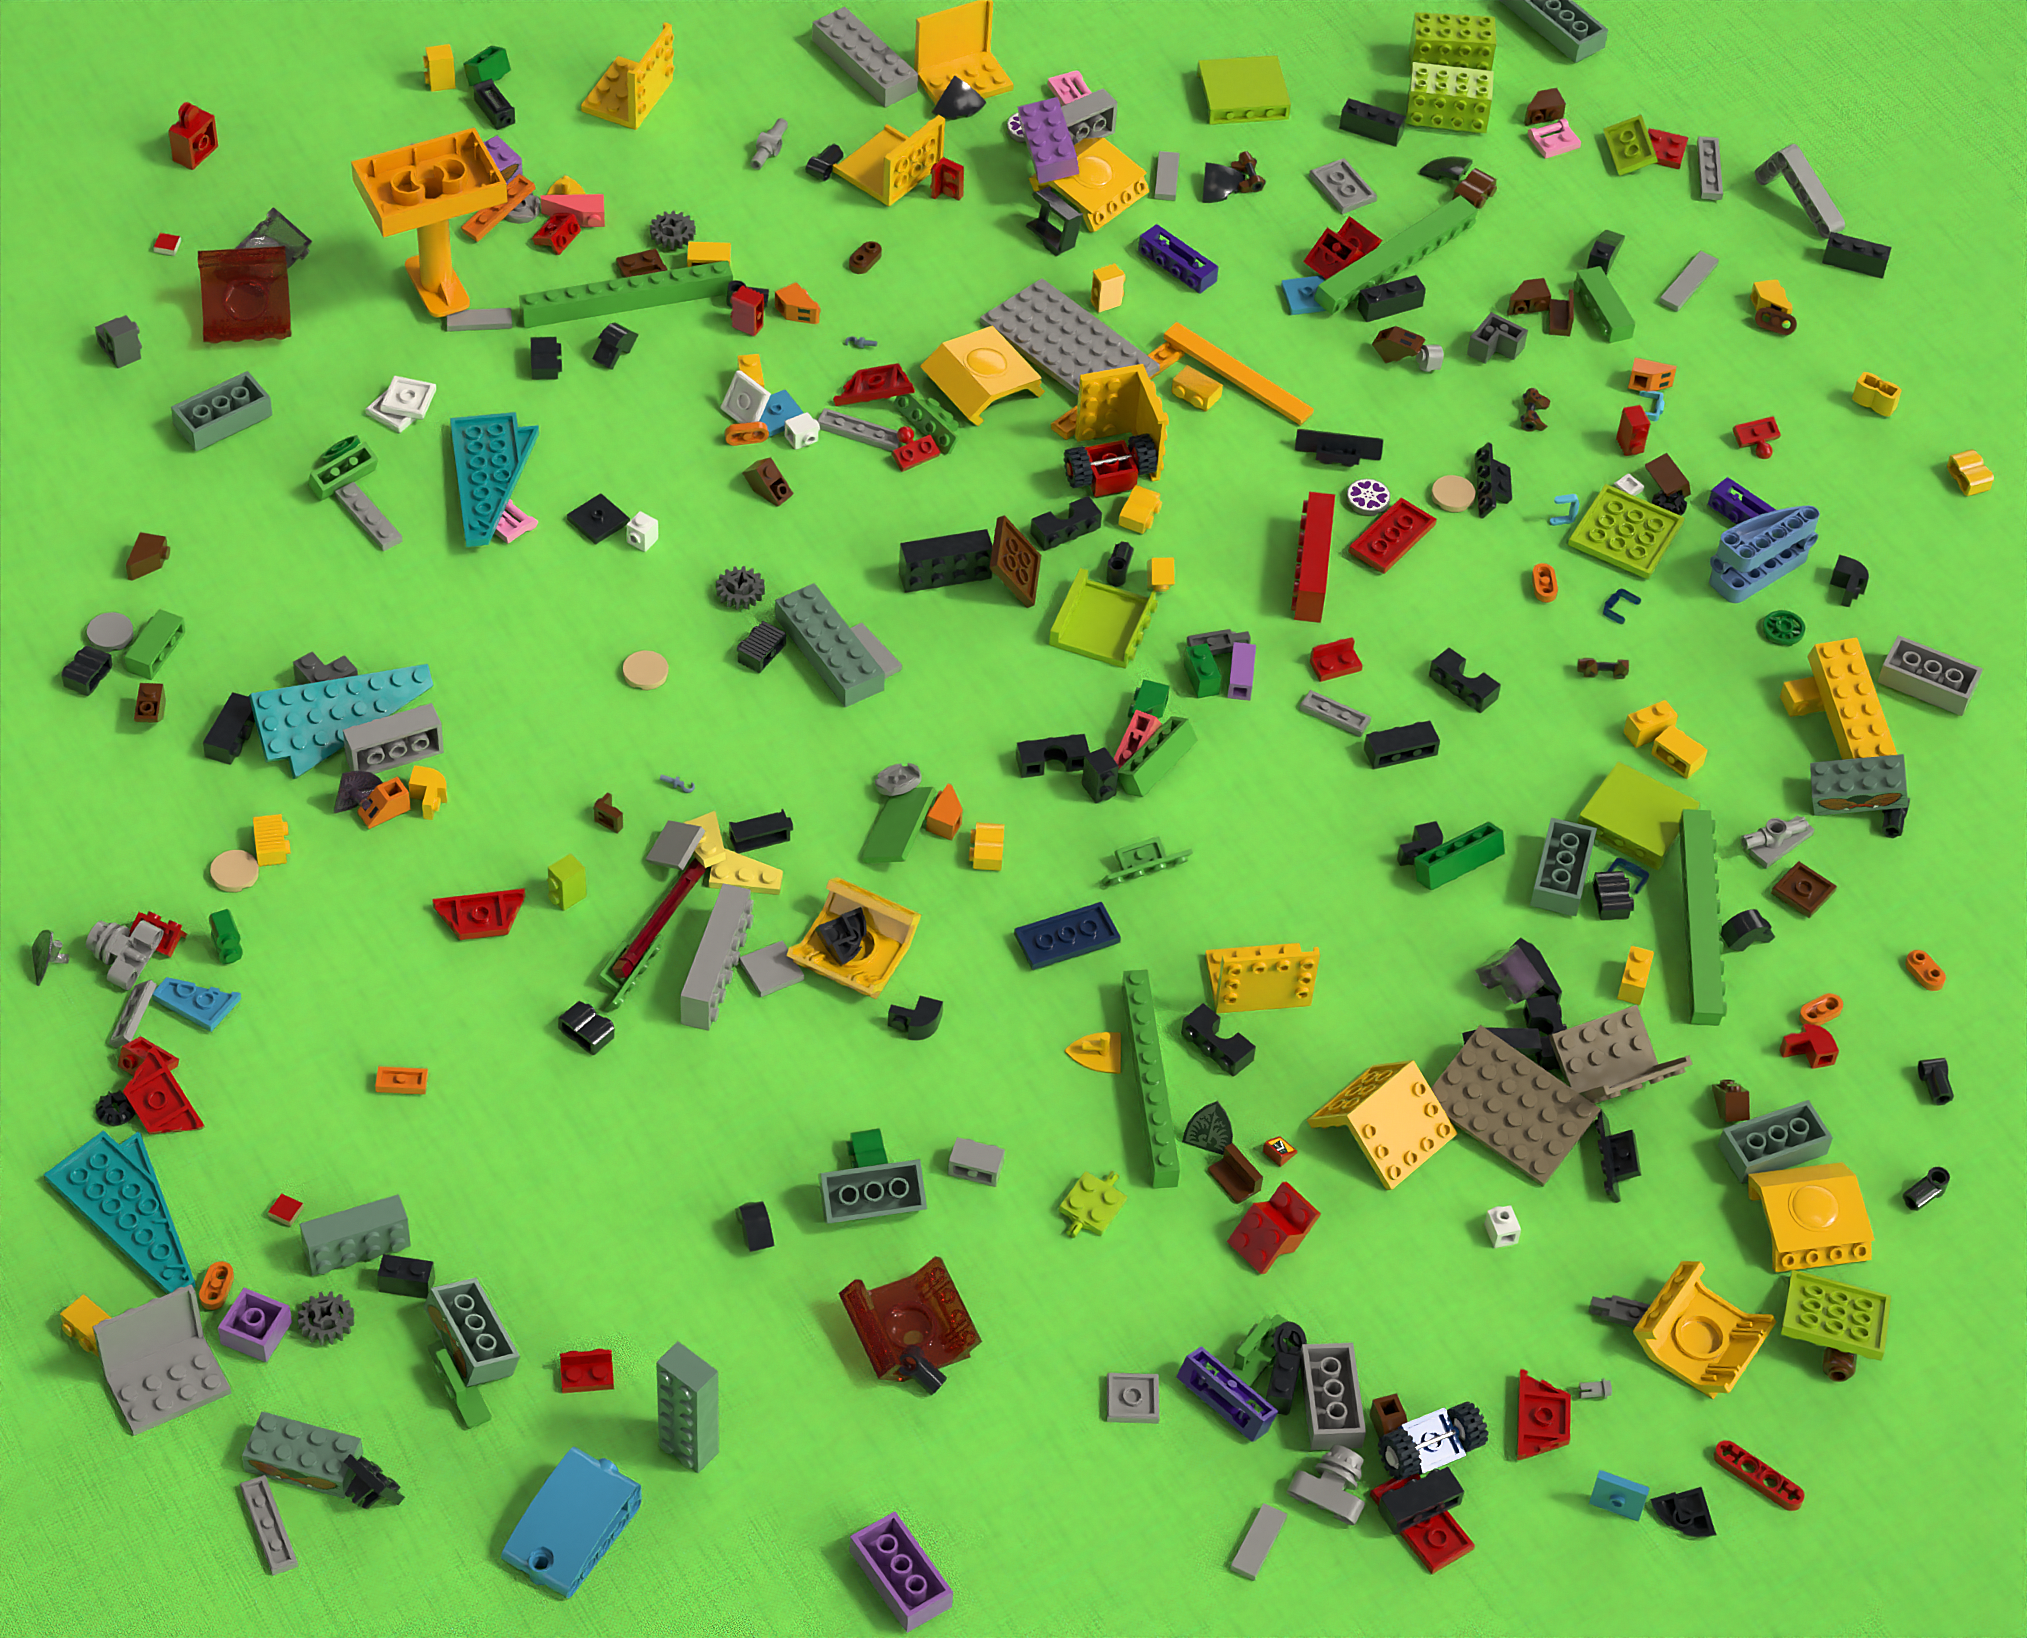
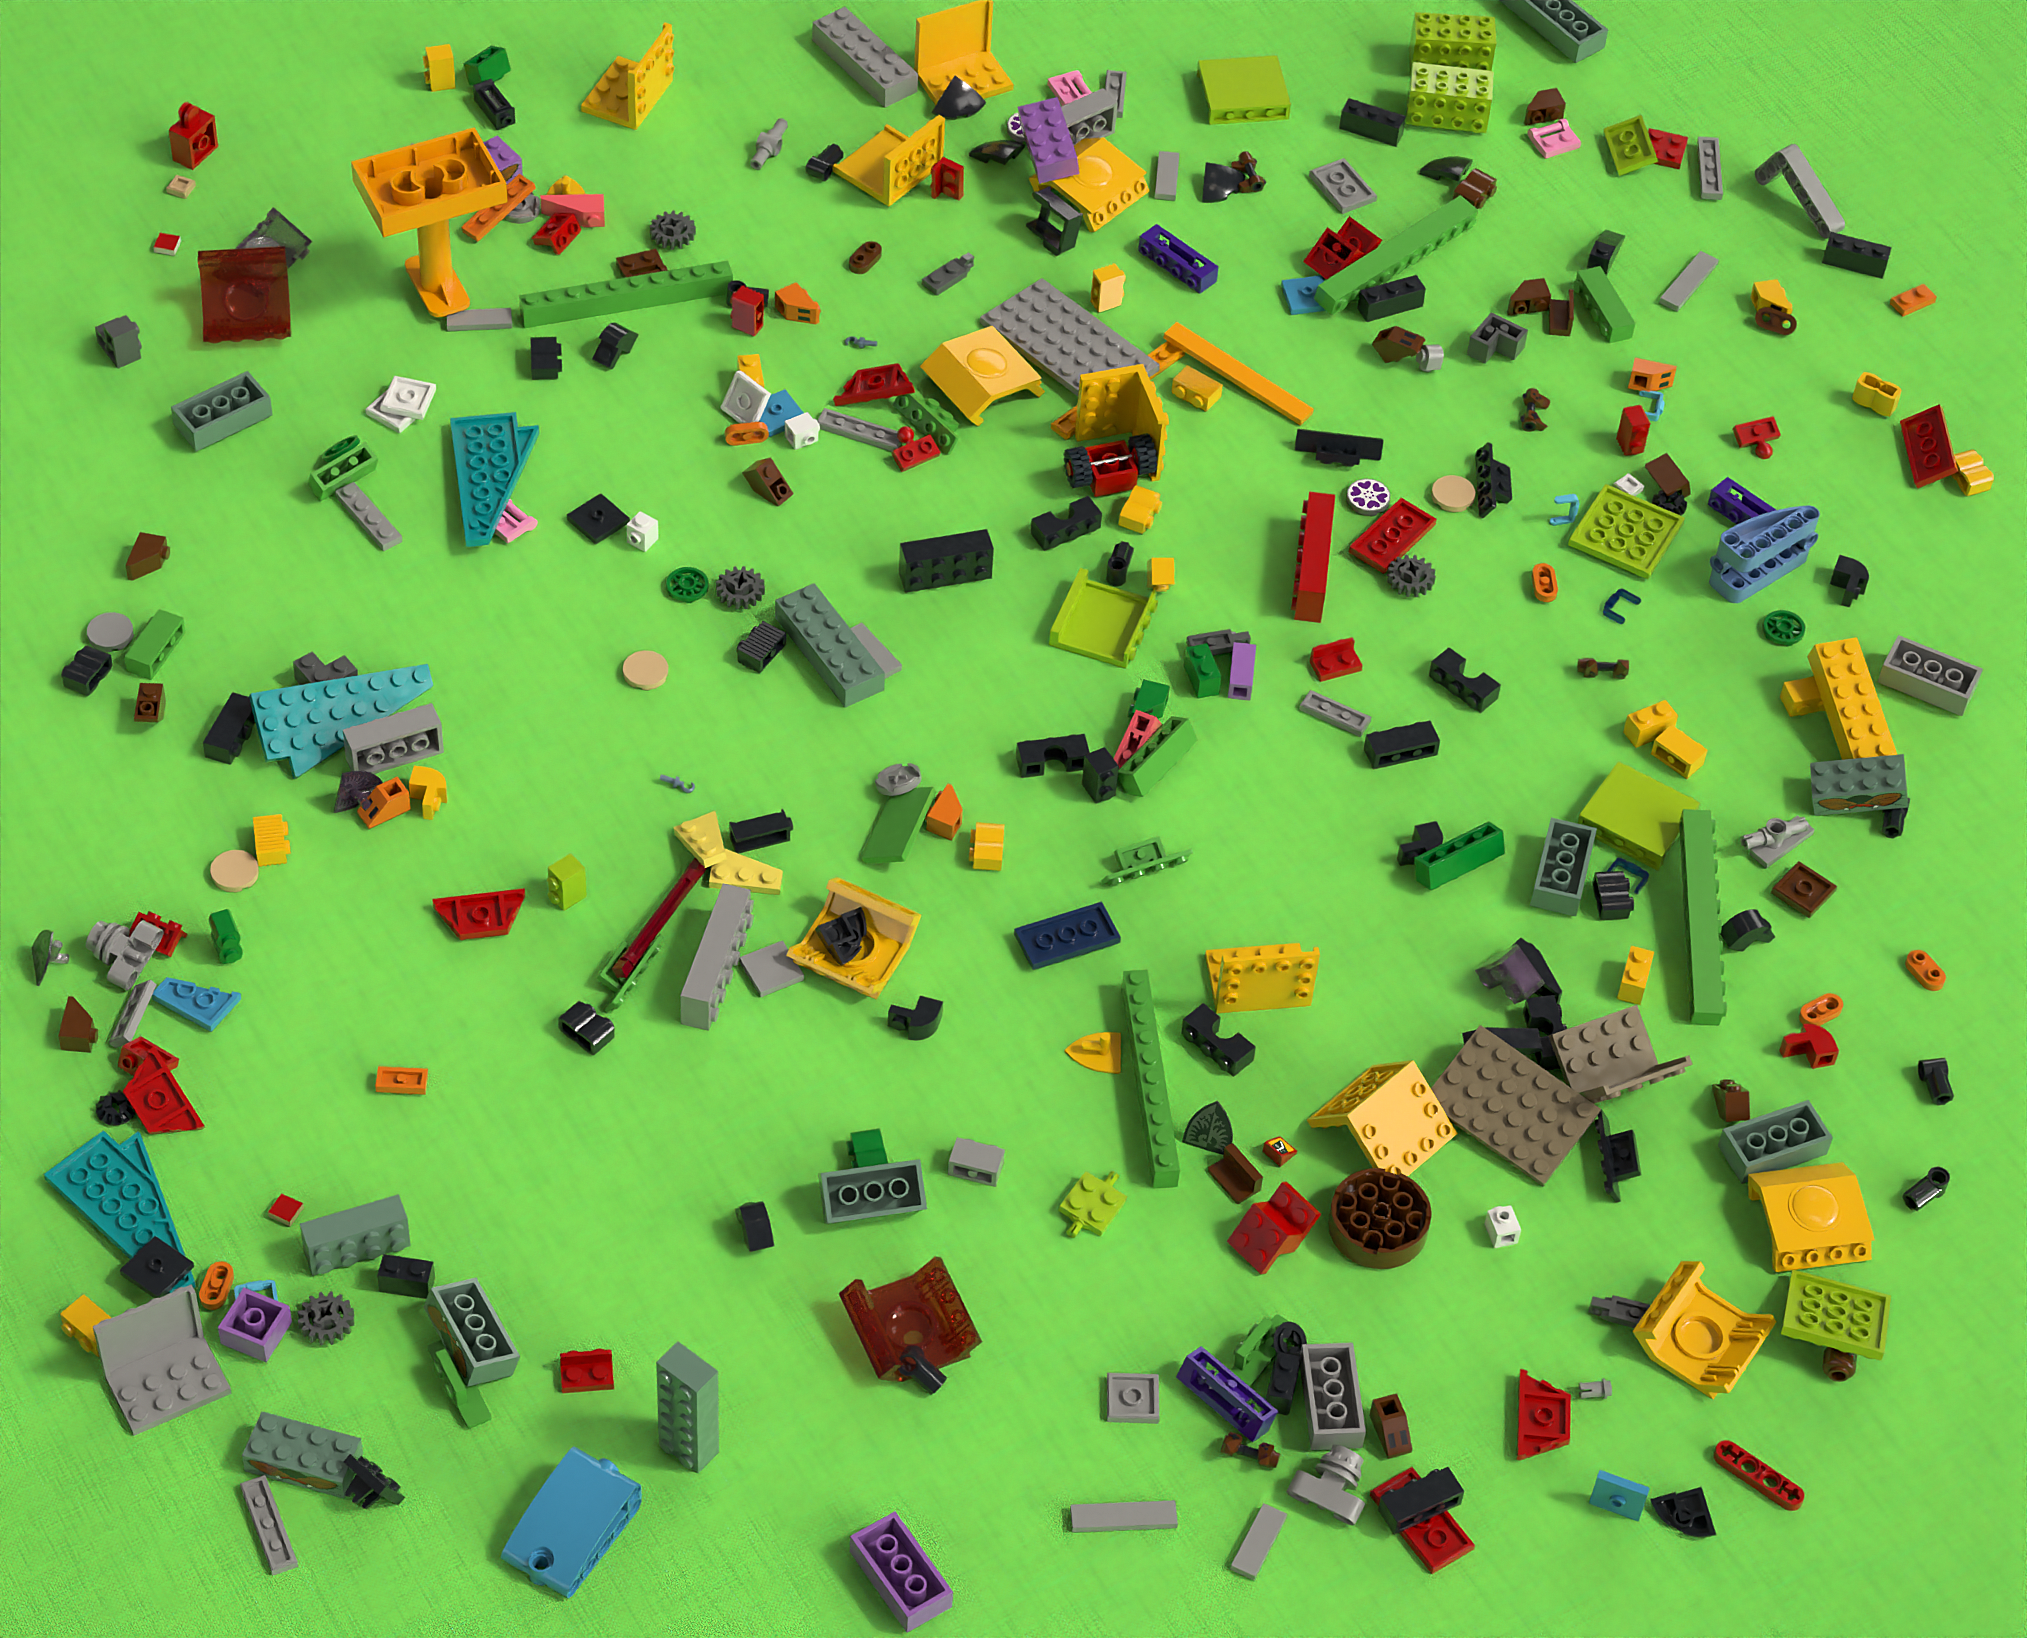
(77, 1028): none -> reddish brown slope
(156, 1268): none -> black plate
(181, 186): none -> tan tile
(257, 1286): none -> medium azure piece
(607, 815): reddish brown bracket -> none
(675, 845): light grey tile -> none
(687, 584): none -> green wheel
(708, 252): yellow brick -> none
(948, 274): none -> dark grey hinge
(999, 151): none -> black brick
(1015, 561): reddish brown plate -> none
(1115, 86): none -> light grey tile
(1123, 1516): none -> light grey tile
(1264, 1454): none -> reddish brown piece
(1379, 1218): none -> reddish brown brick
(1411, 575): none -> dark grey gear
(1432, 1440): plate -> none
(1913, 300): none -> orange plate
(1928, 446): none -> red plate

